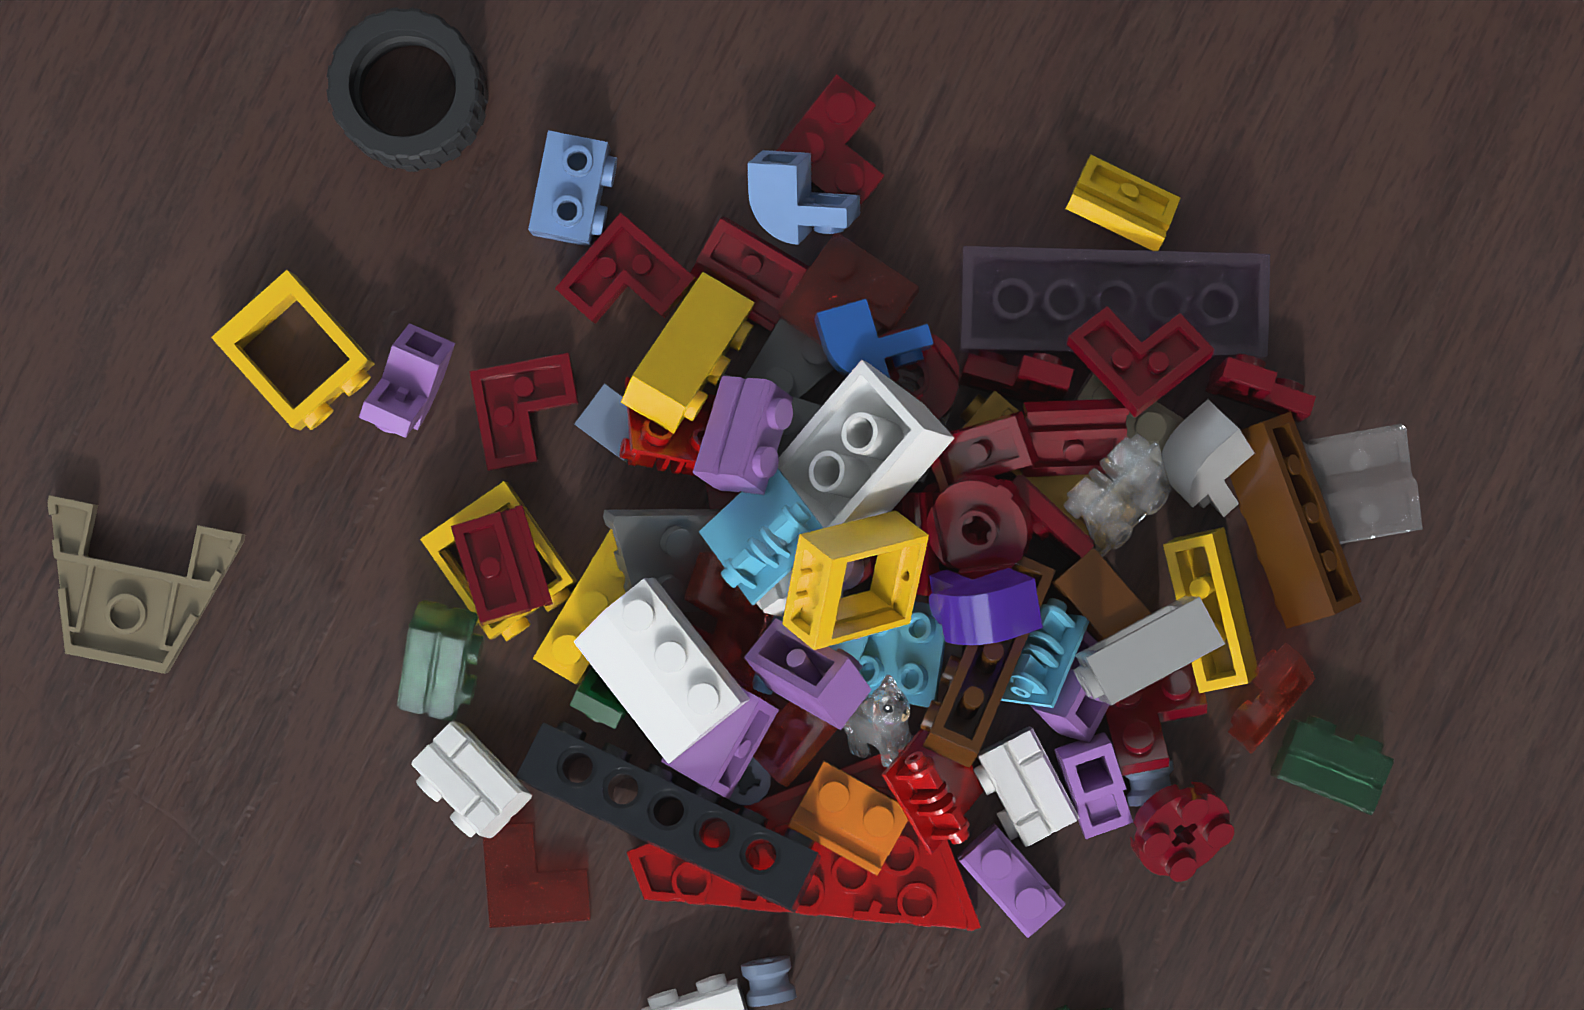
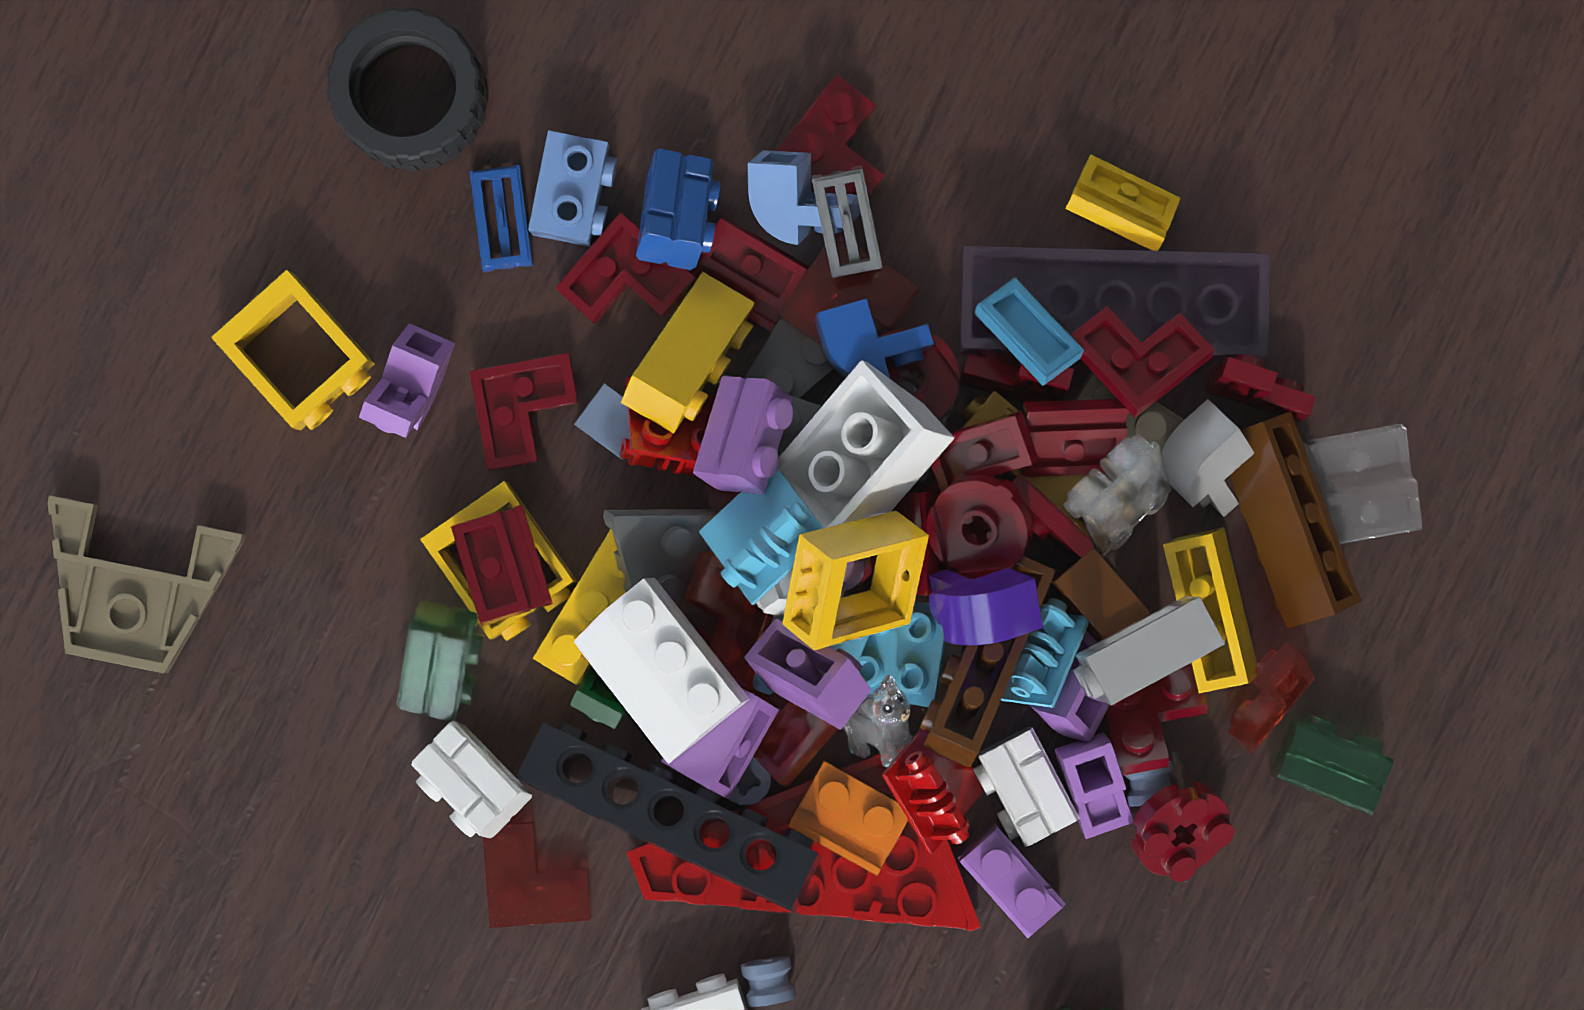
(506, 261): none -> blue tile
(676, 209): none -> blue brick
(838, 179): none -> tile
(1029, 331): none -> dark azure tile

